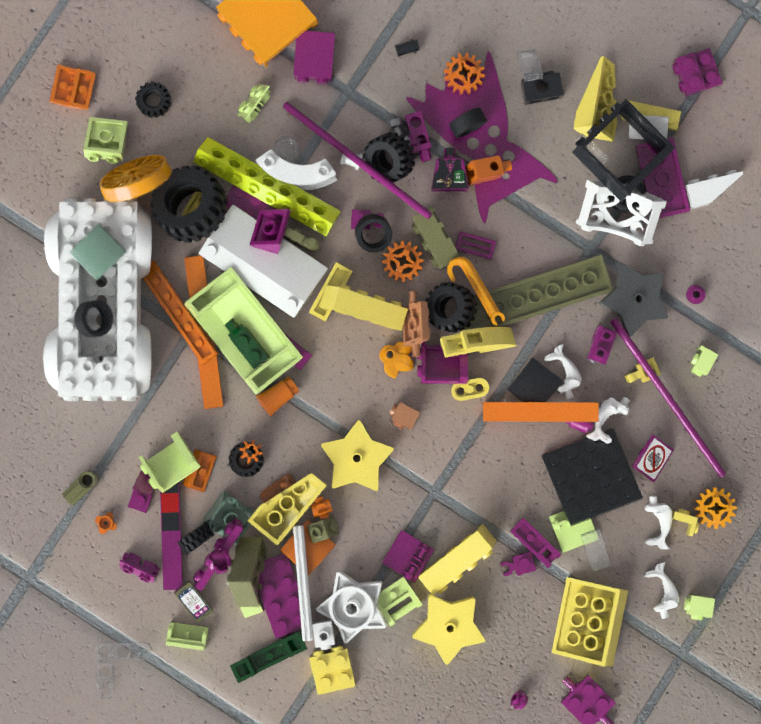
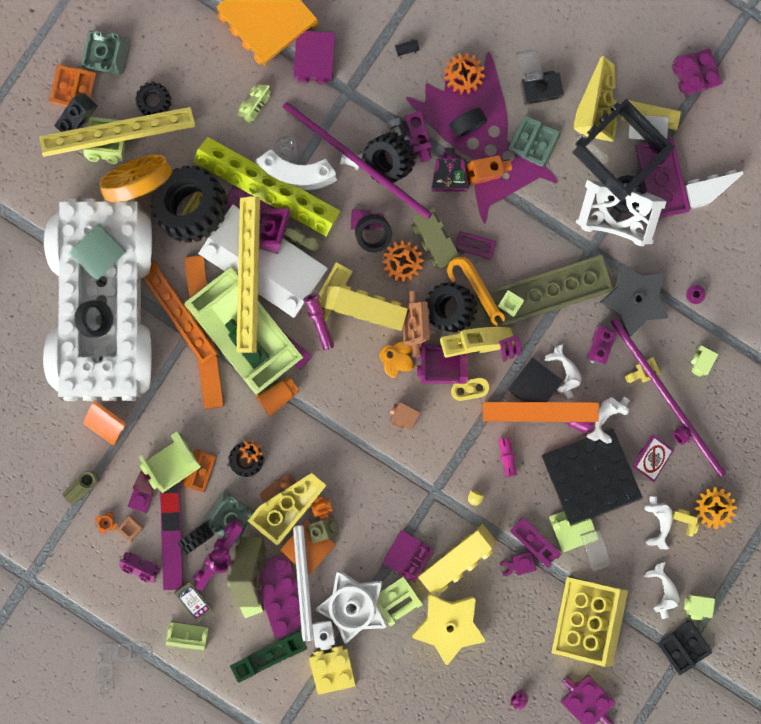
(76, 113): none -> black brick
(104, 423): none -> slope
(105, 52): none -> sand green slope
(116, 131): none -> light yellow plate
(129, 528): none -> nougat tile
(248, 274): none -> light yellow plate
(317, 314): none -> magenta pin
(356, 443): light yellow plate -> none
(475, 498): none -> light yellow hinge
(507, 457): none -> dark pink pin
(510, 303): none -> yellowish green plate
(511, 351): none -> magenta tile
(534, 141): none -> sand green slope
(681, 435): none -> magenta plate
(684, 647): none -> black slope

